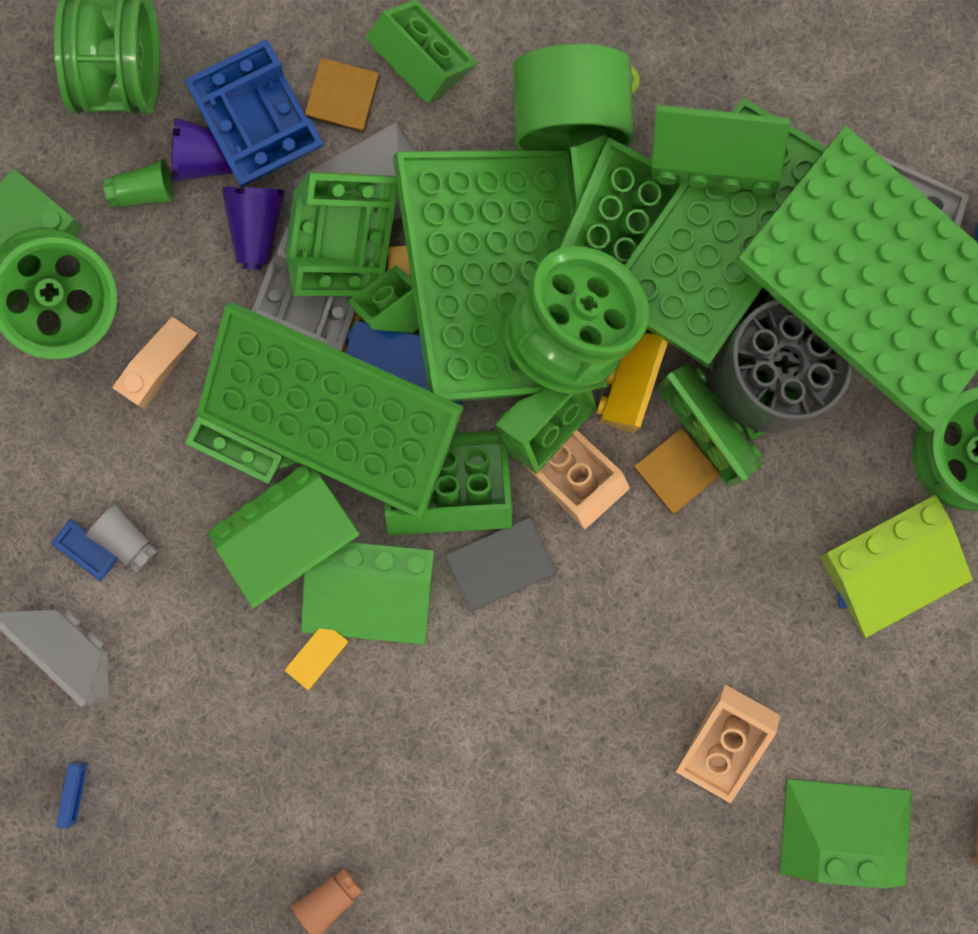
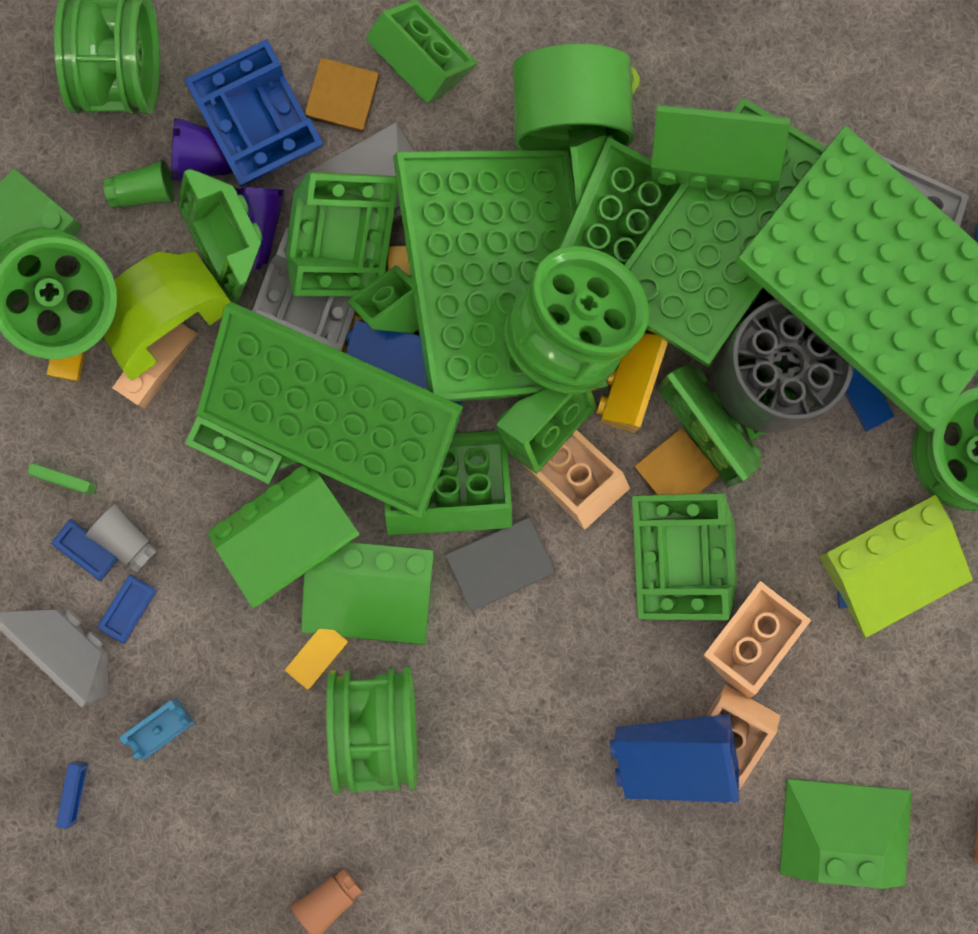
(61, 479): none -> bright green tile
(66, 368): none -> yellow tile
(127, 609): none -> blue tile
(154, 300): none -> lime slope
(157, 729): none -> dark azure hinge
(220, 229): none -> bright green slope
(372, 731): none -> bright green wheel
(678, 760): none -> blue slope
(684, 556): none -> bright green slope
(756, 640): none -> light nougat slope
(867, 402): none -> blue tile

